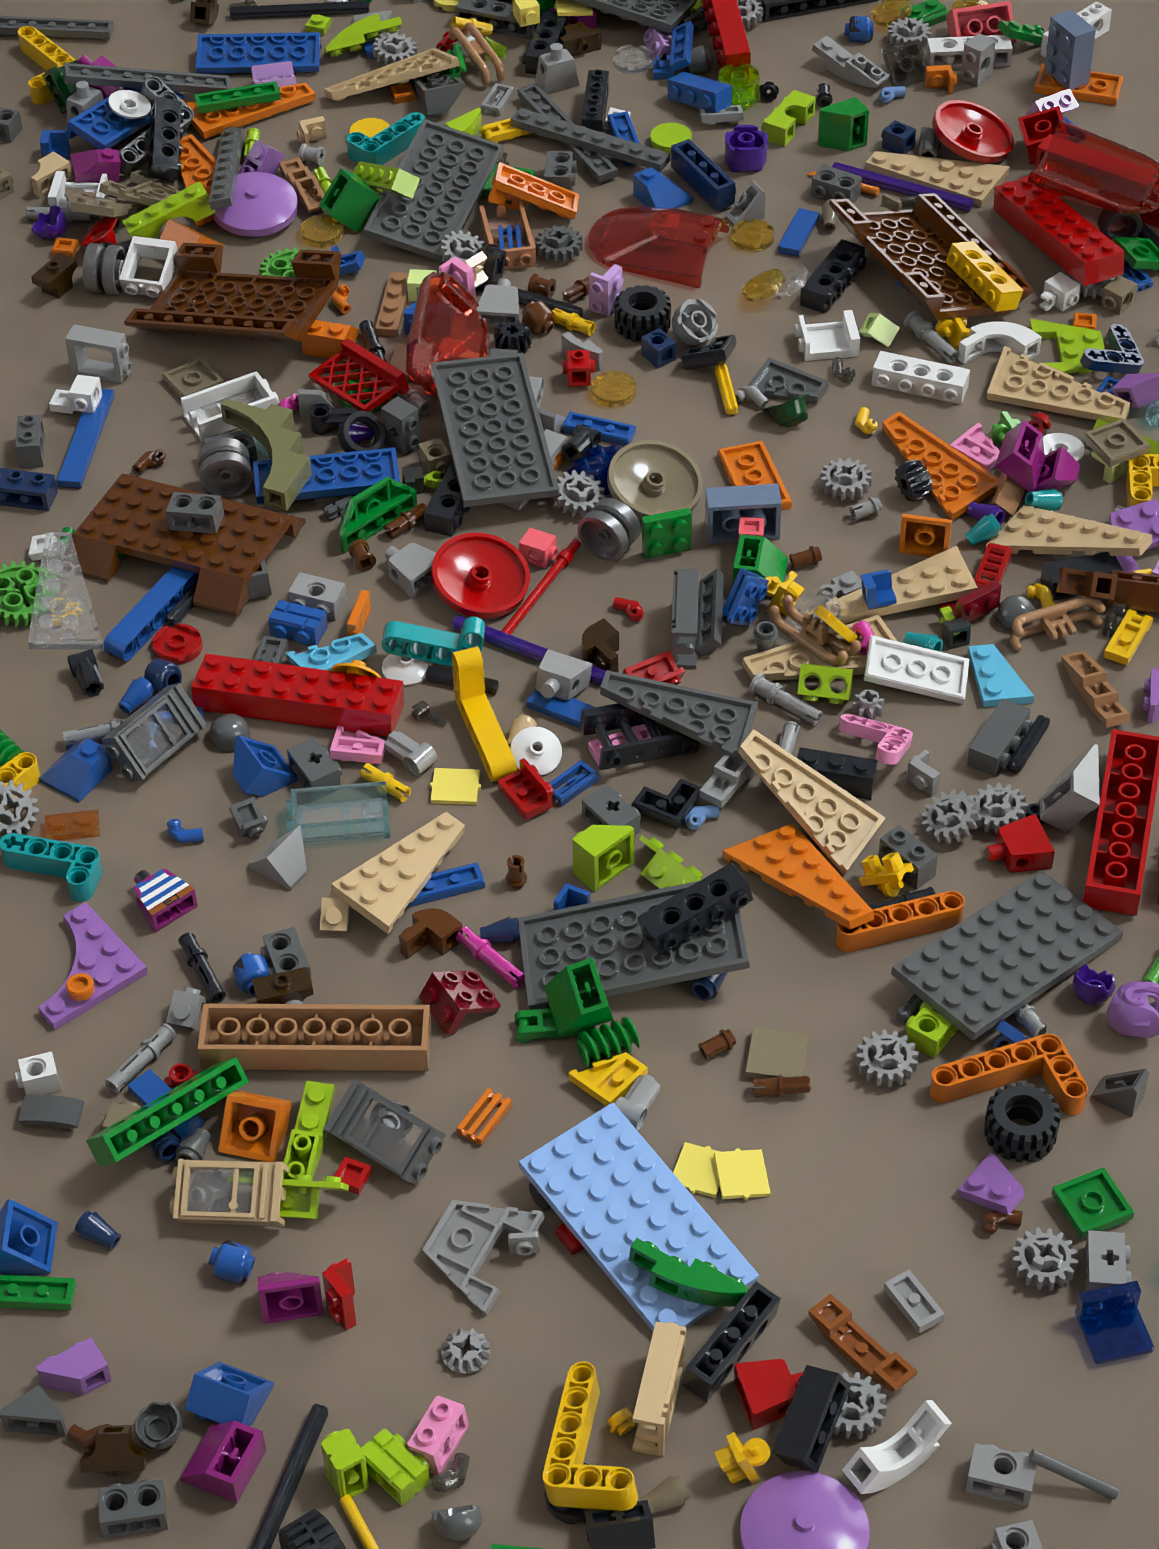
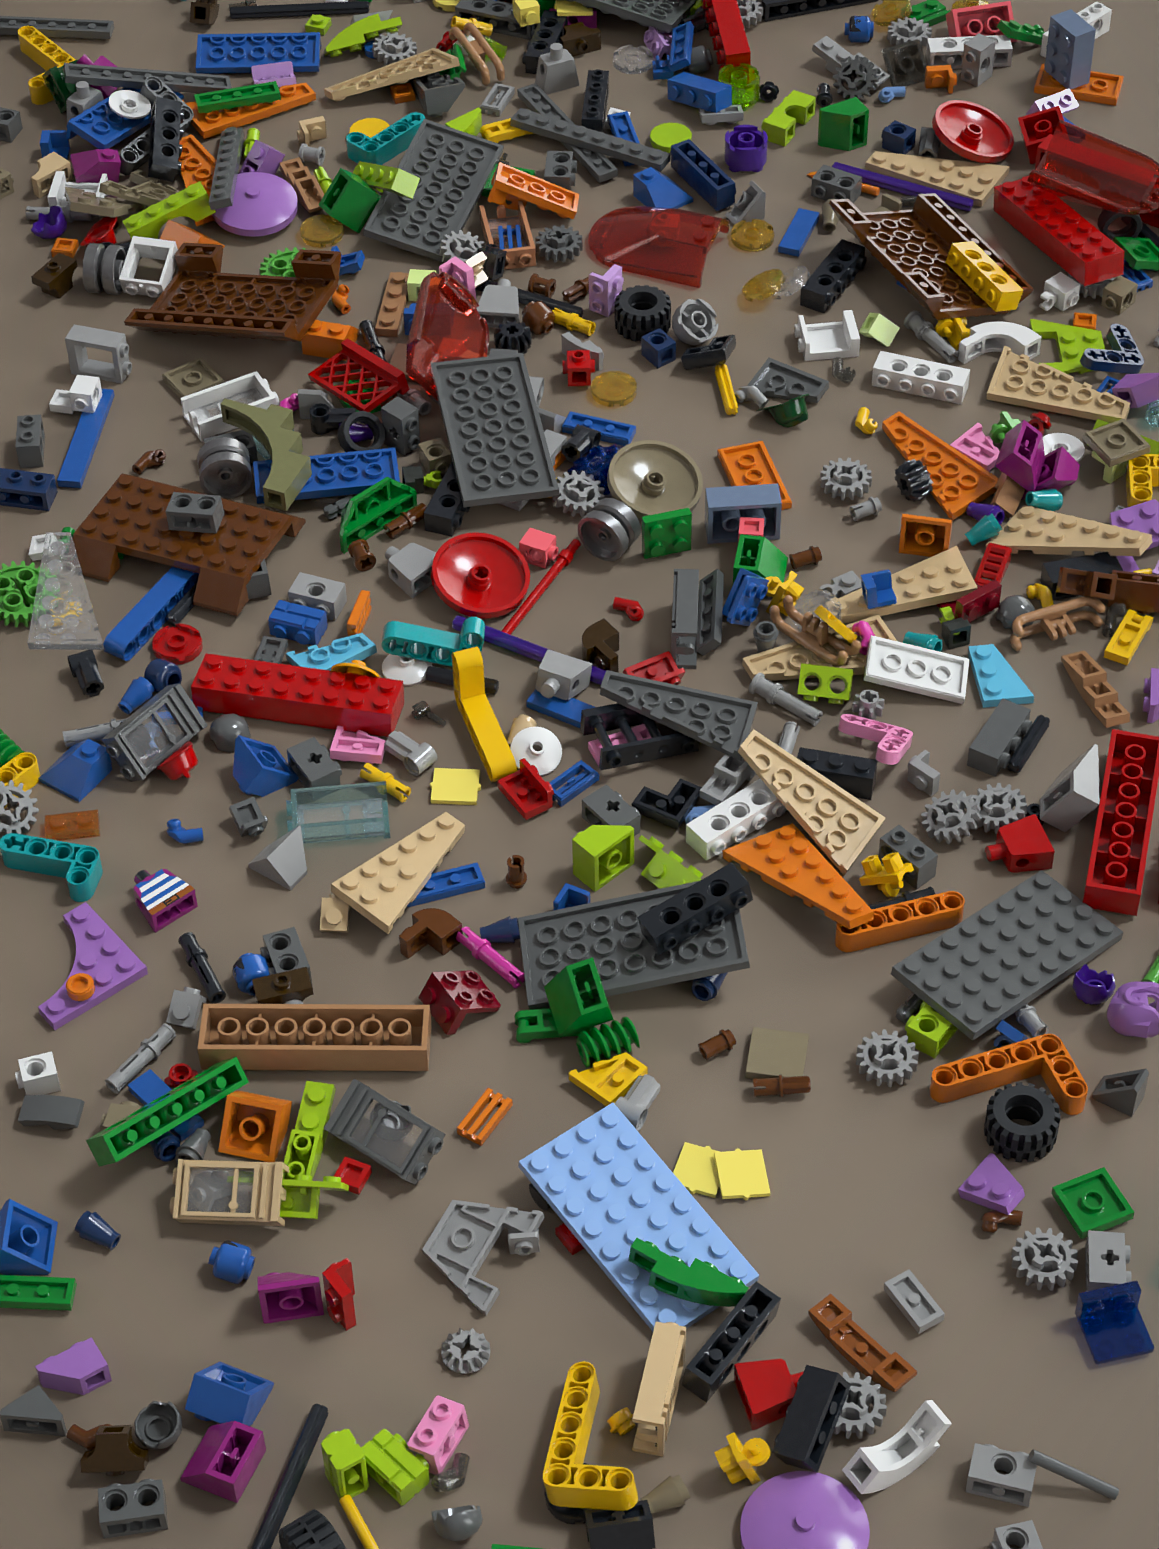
(180, 762): none -> red piece
(733, 819): none -> white brick
(849, 72): none -> dark grey gear

